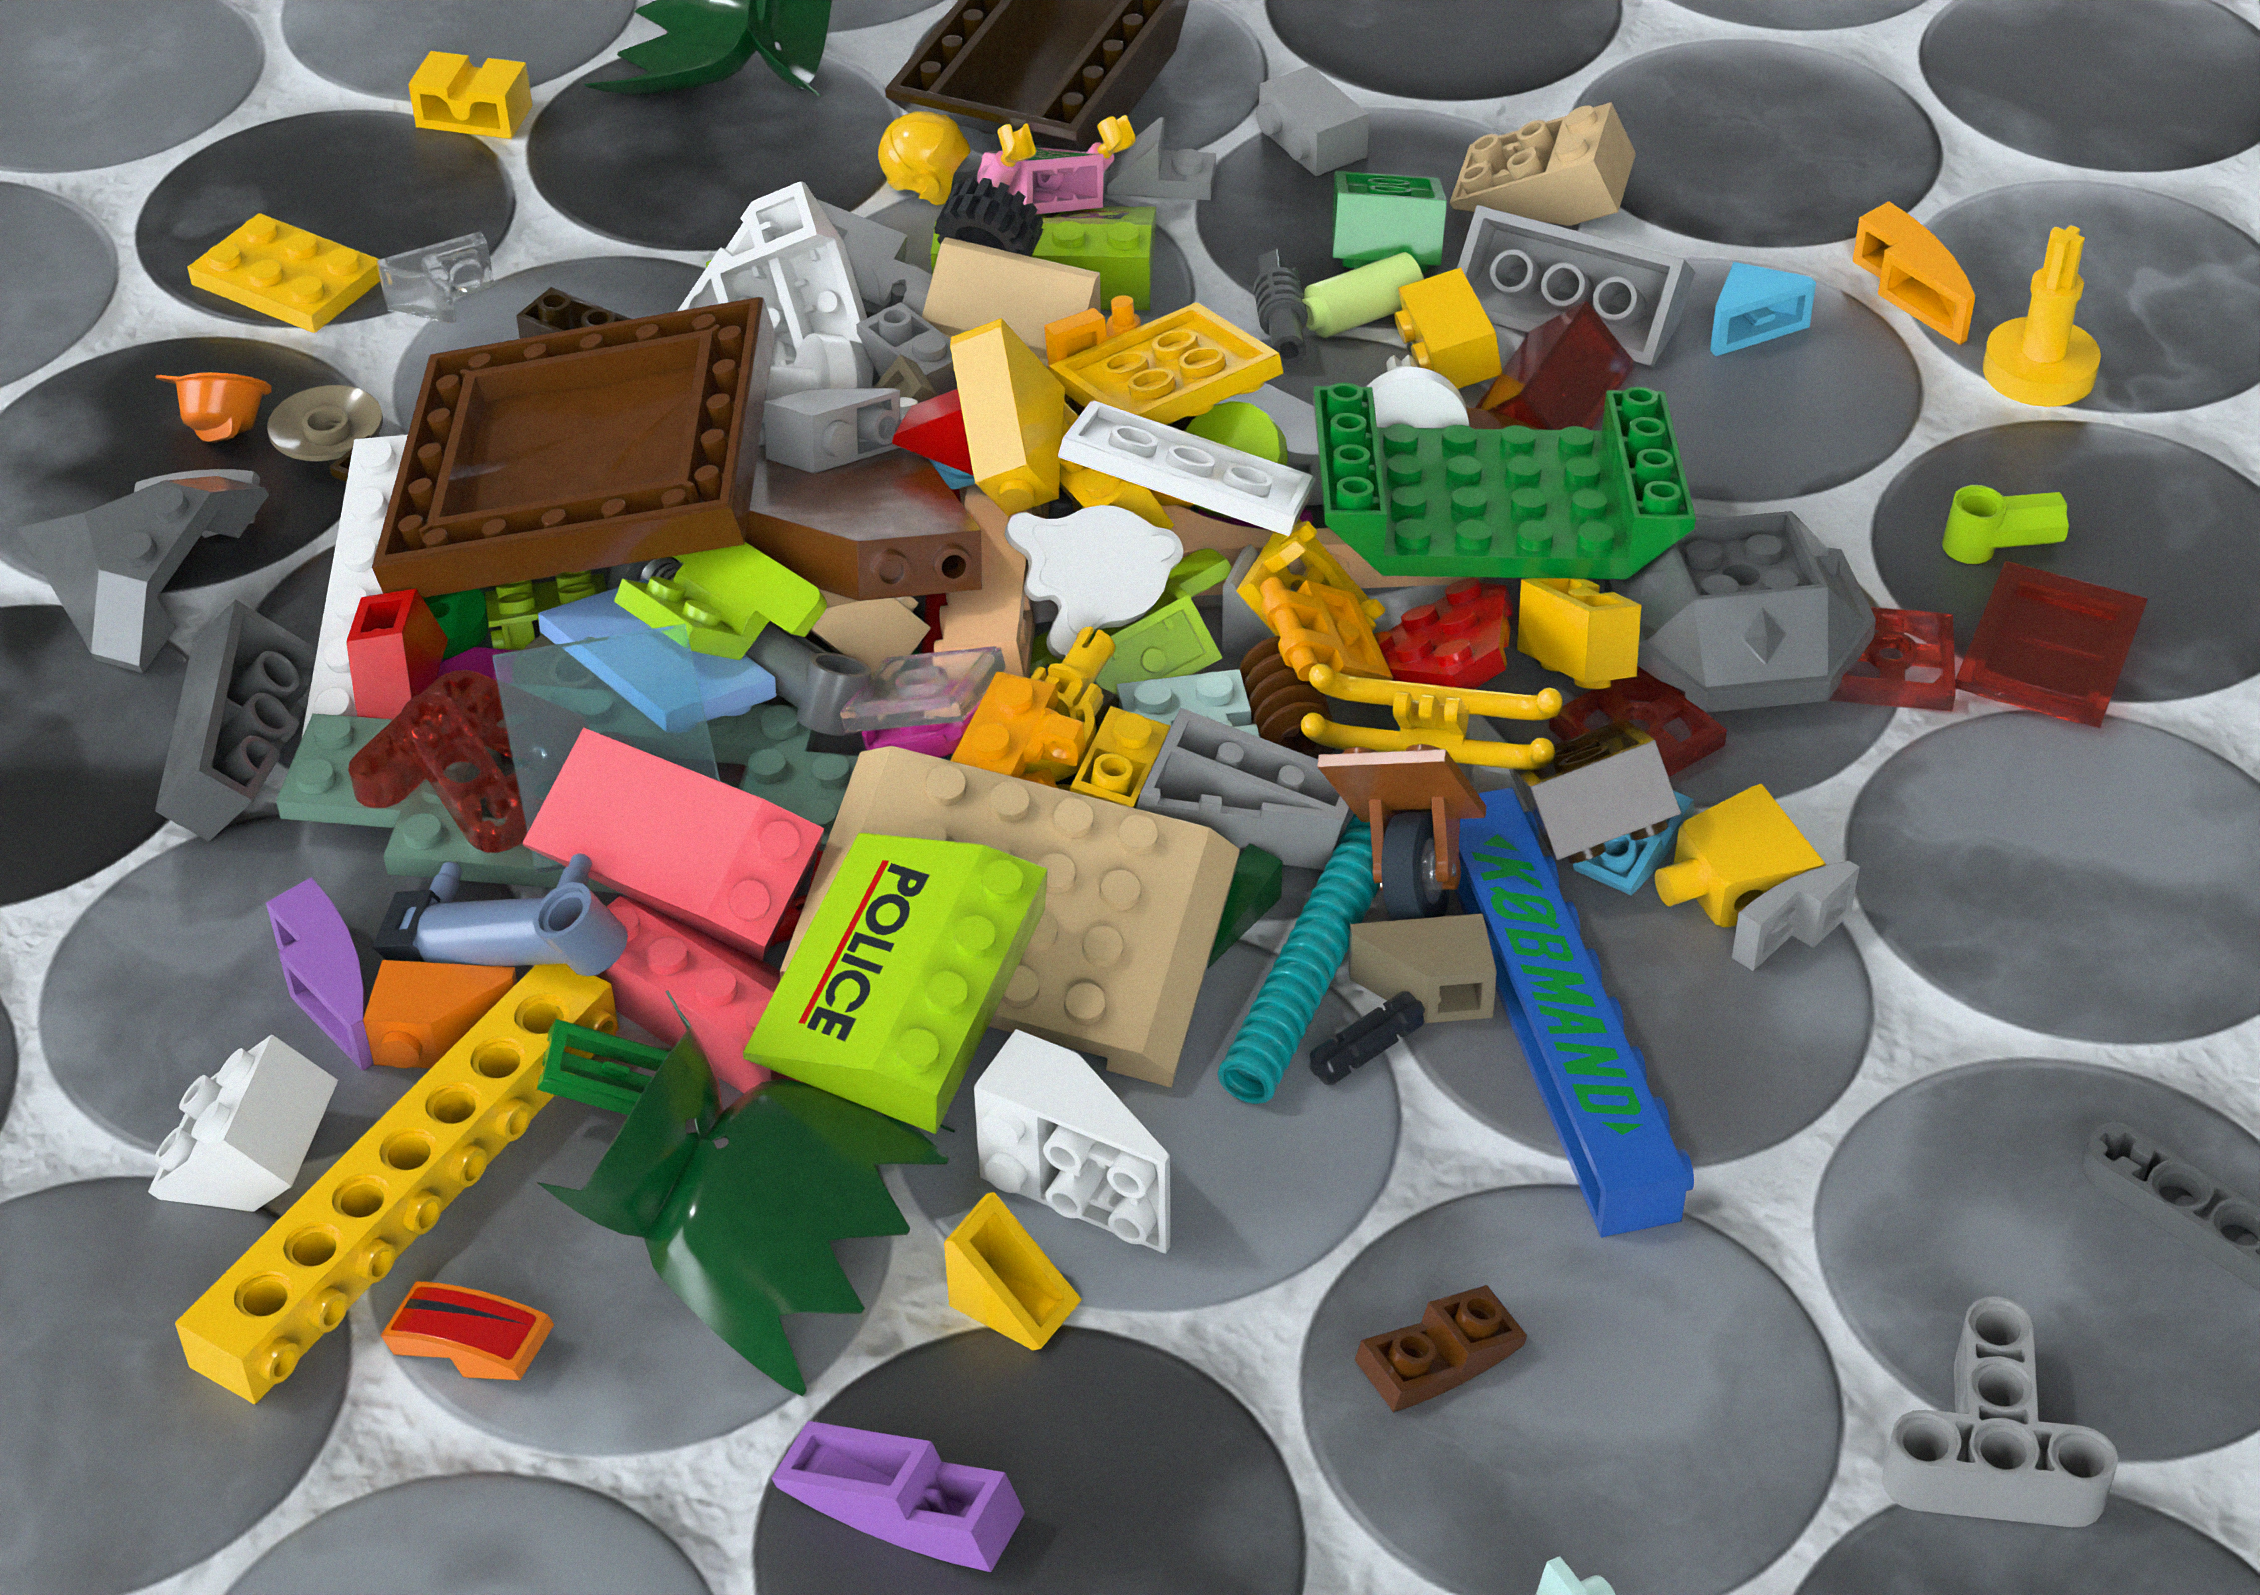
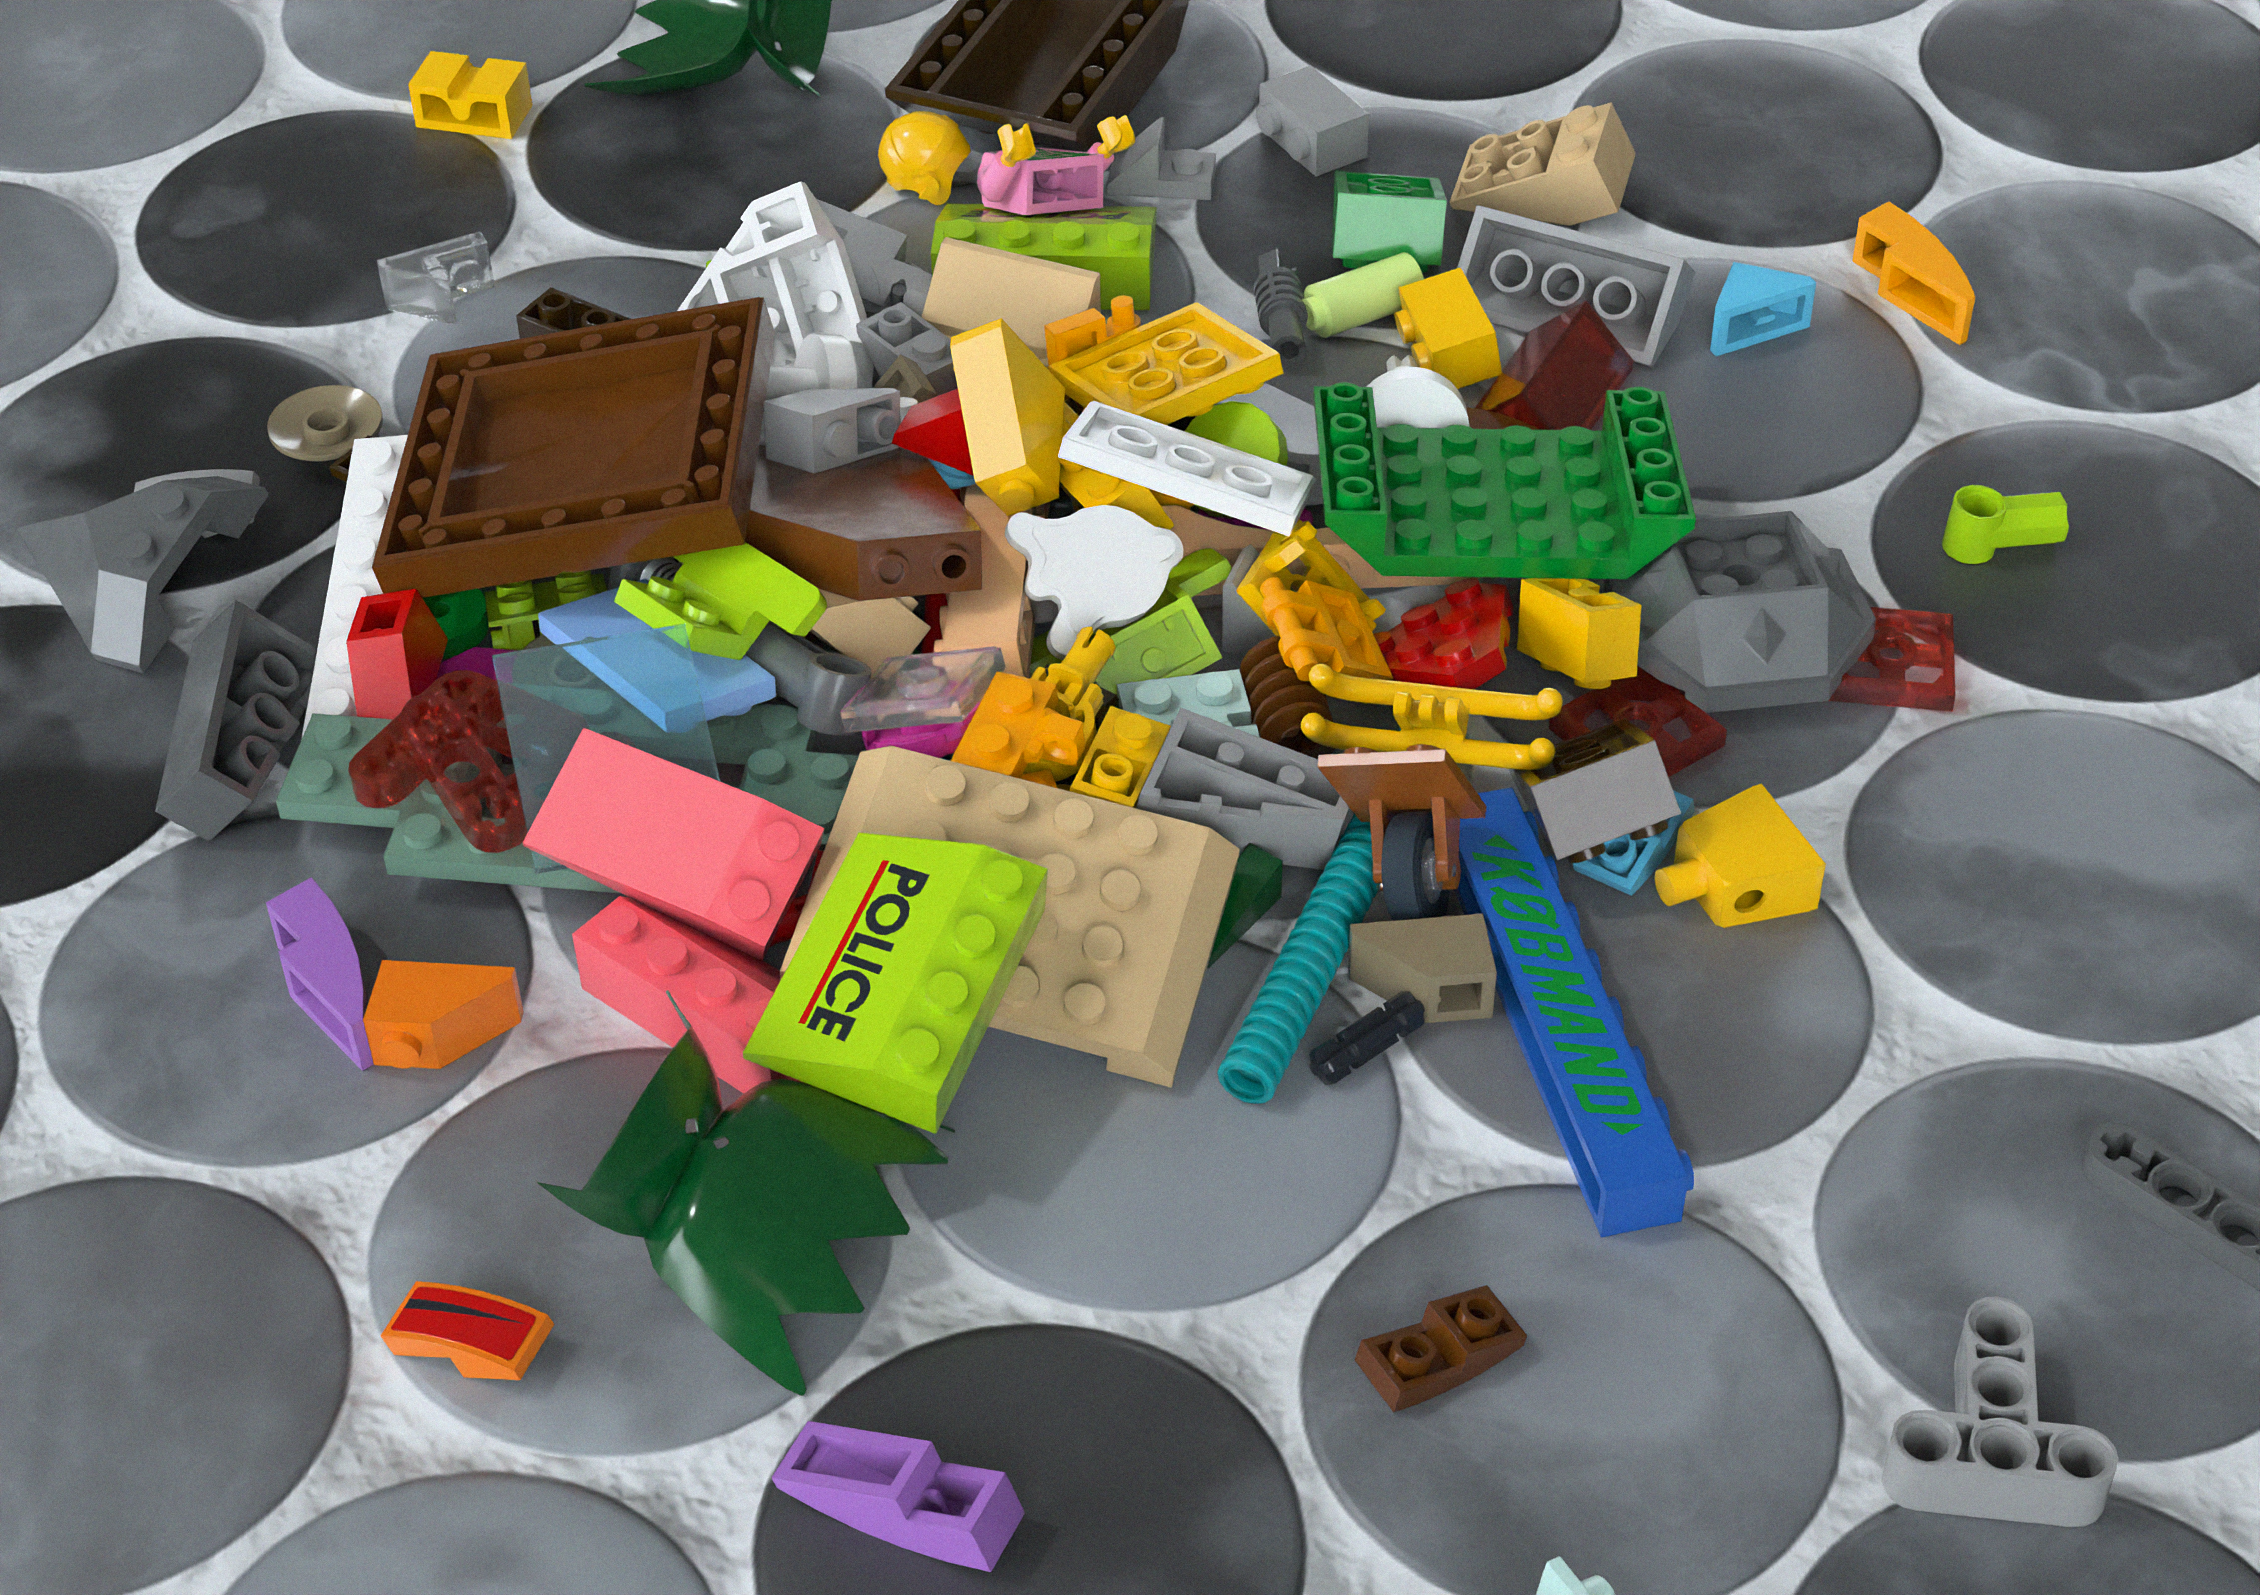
(218, 403): orange piece -> none
(244, 1129): white slope -> none
(285, 272): yellow plate -> none
(387, 1187): yellow brick -> none
(556, 929): sand blue piece -> none
(605, 1045): green tile -> none
(989, 217): black tyre -> none
(1005, 1277): yellow slope -> none
(1070, 1142): white slope -> none
(1799, 907): light grey slope -> none
(2045, 355): yellow piece -> none
(2051, 644): clear red piece -> none

